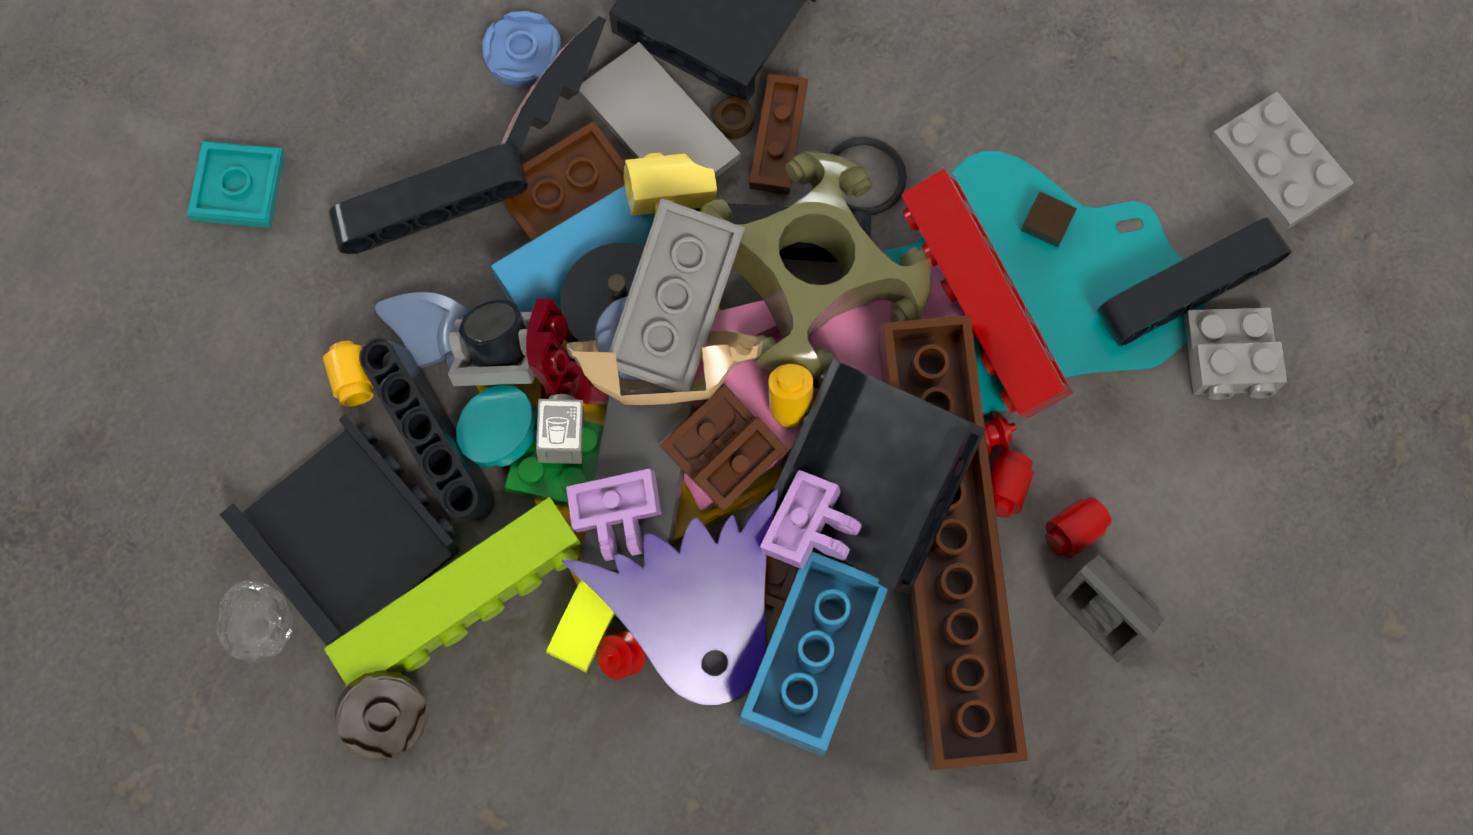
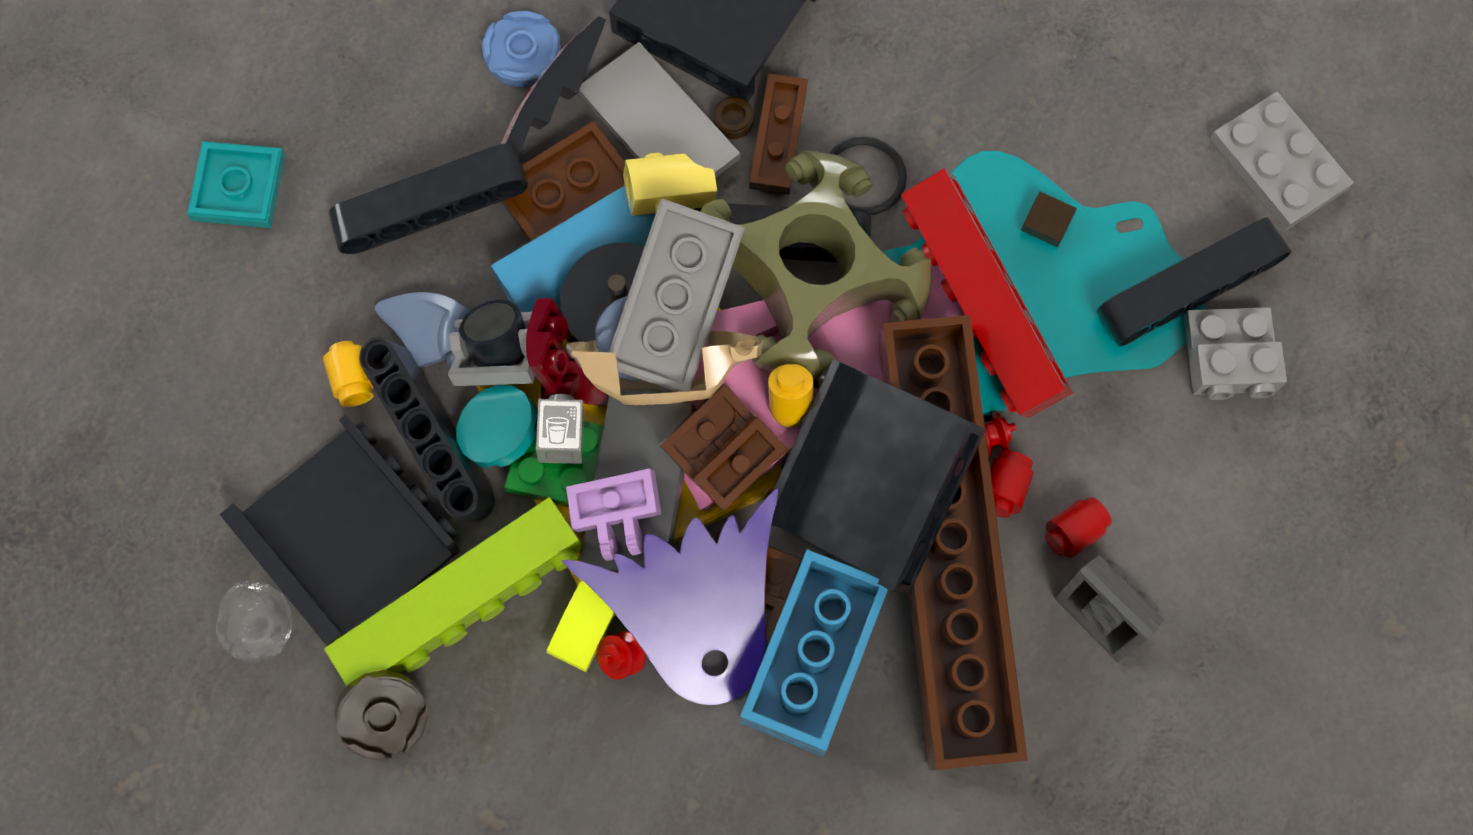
(801, 519): lavender hinge -> none

